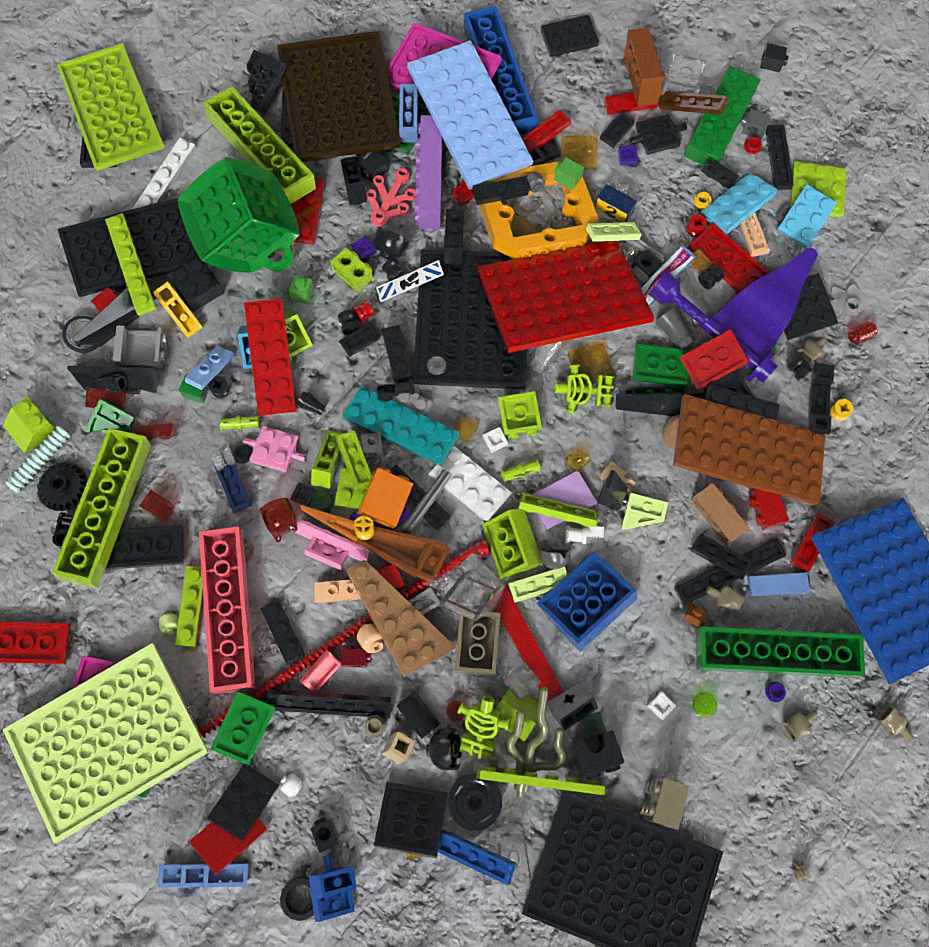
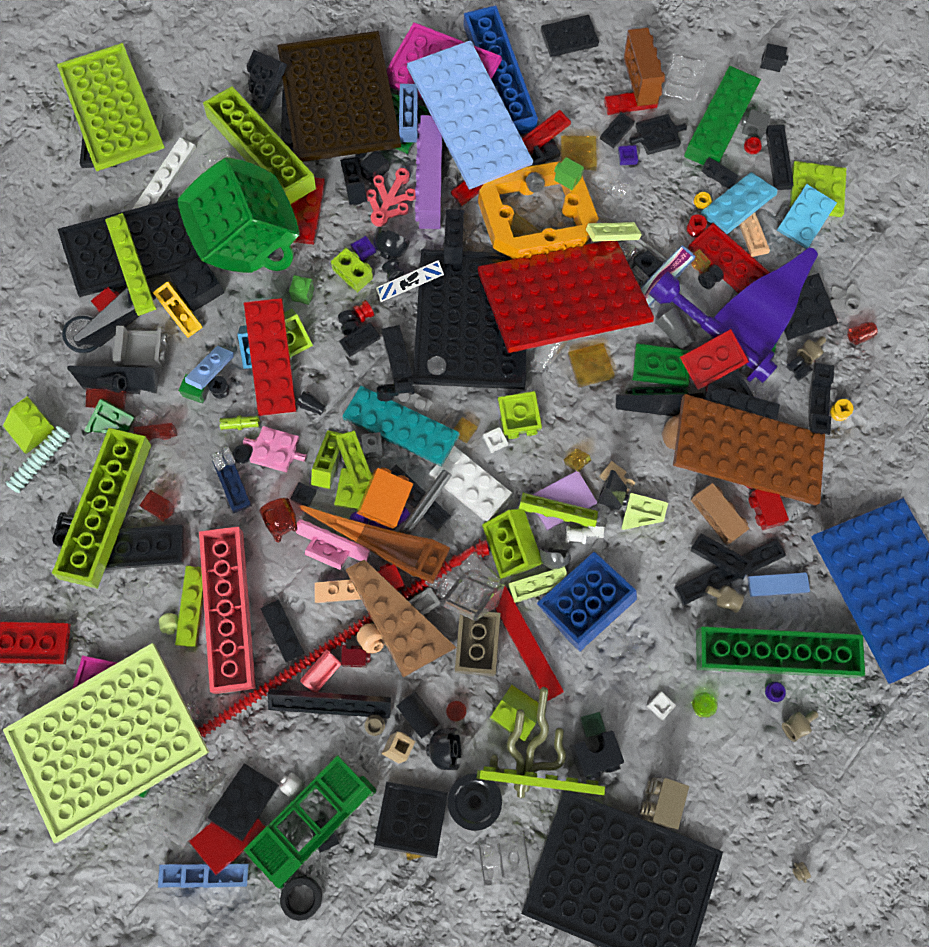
(69, 494): black gear -> none
(243, 727): green plate -> none
(272, 849): none -> green piece
(322, 501): clear green plate -> none
(332, 891): blue plate -> none
(361, 524): yellow wheel -> none
(476, 857): blue tile -> none
(483, 724): lime piece -> none
(500, 190): black plate -> none
(520, 470): lime pin -> none
(521, 681): clear brick -> none
(571, 390): lime piece -> none
(572, 705): black brick -> none
(615, 204): dark blue brick -> none
(693, 102): reddish brown plate -> none
(695, 615): dark orange plate -> none
(807, 551): red plate -> none
(895, 722): dark tan piece -> none

